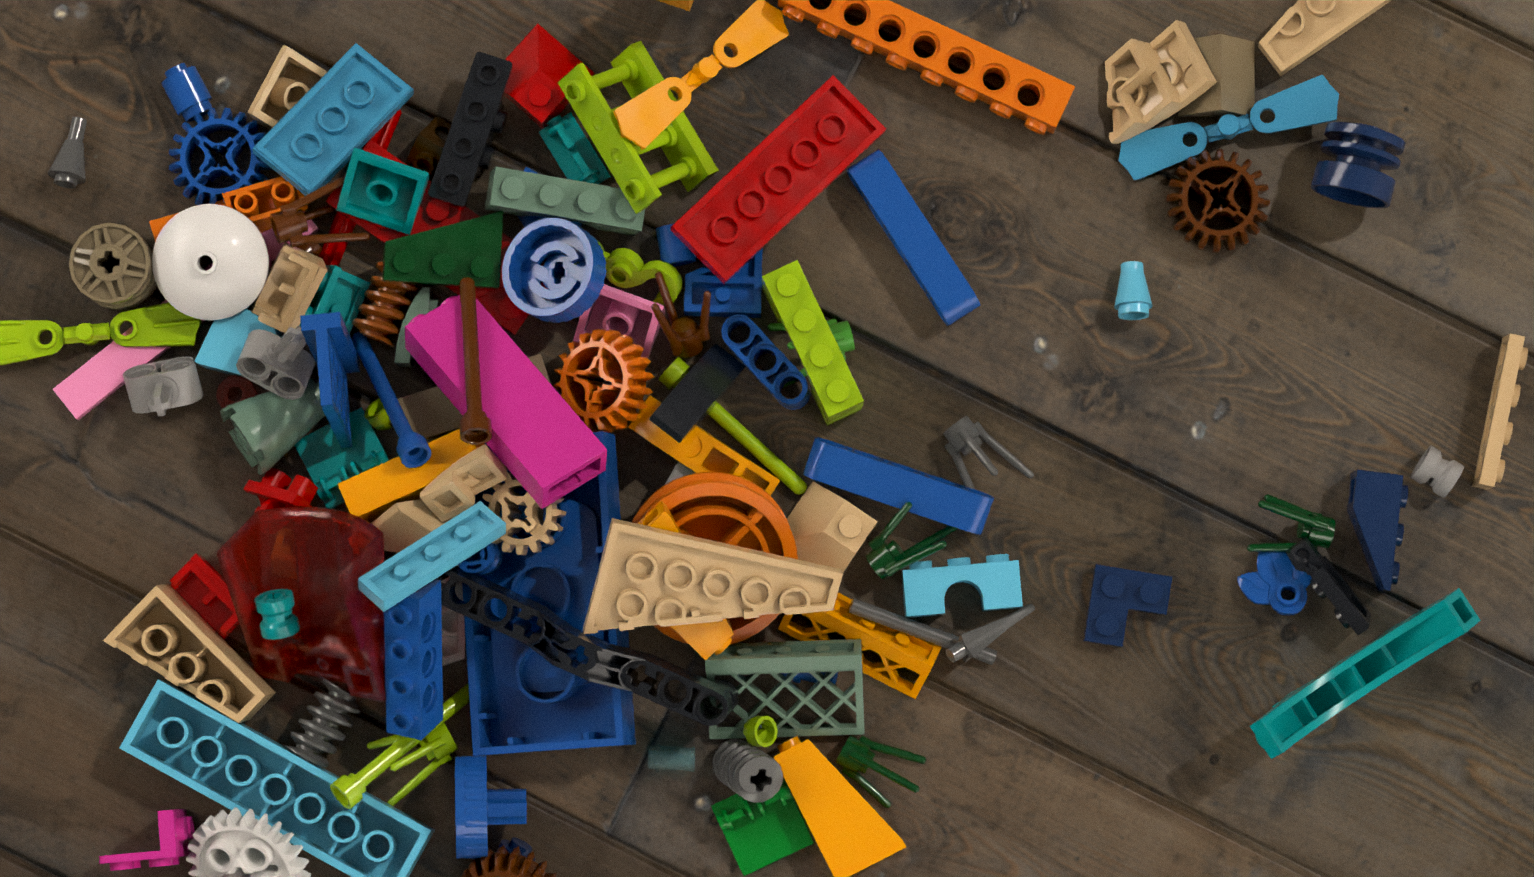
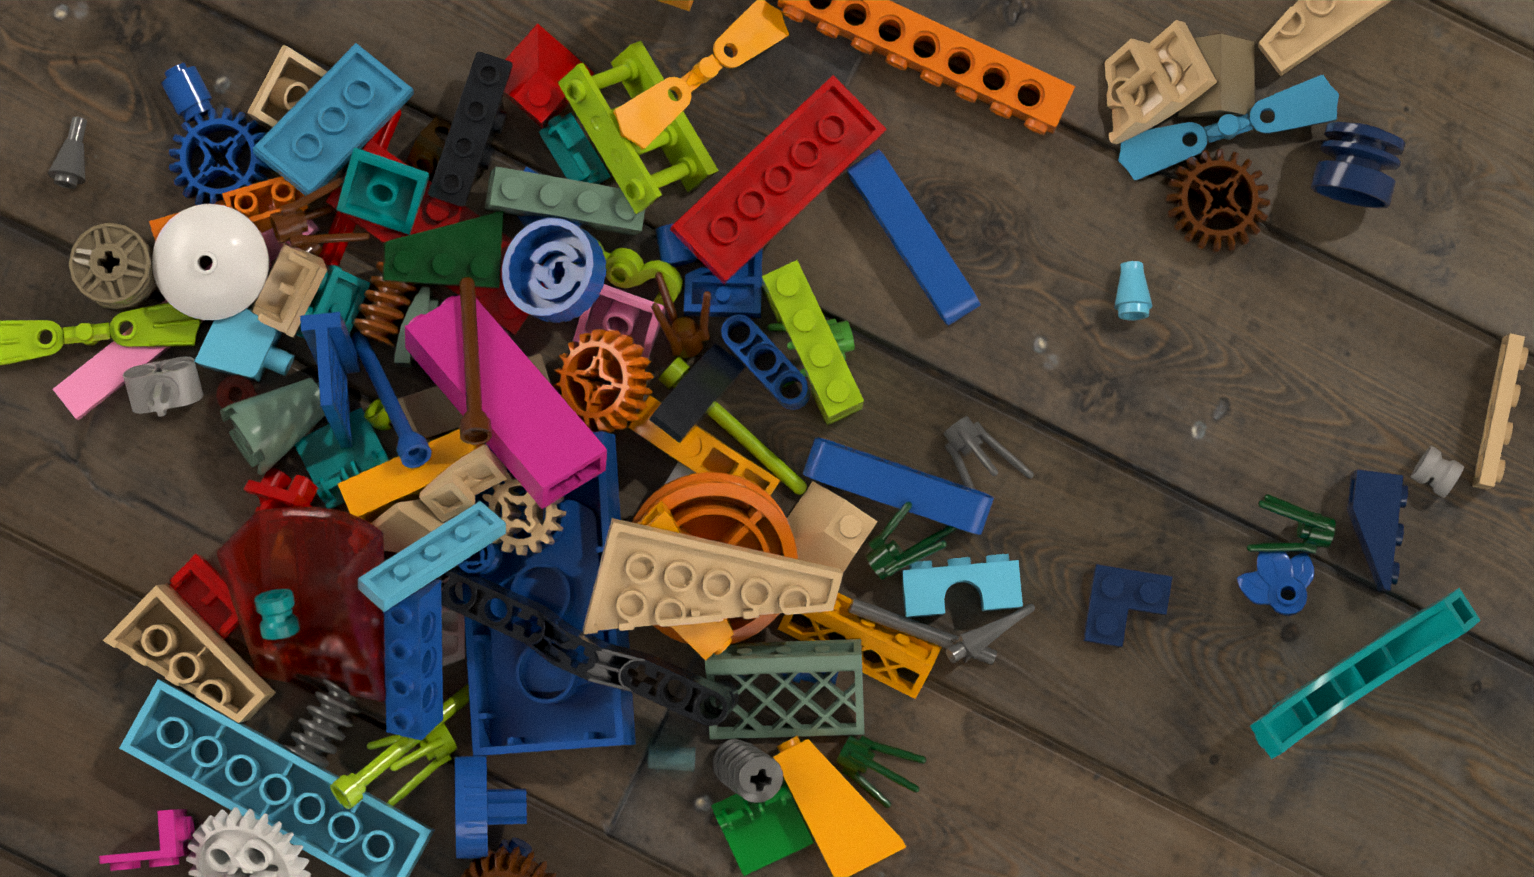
(277, 362): light grey beam -> none
(764, 736): lime hinge -> none
(1330, 584): black hinge -> none

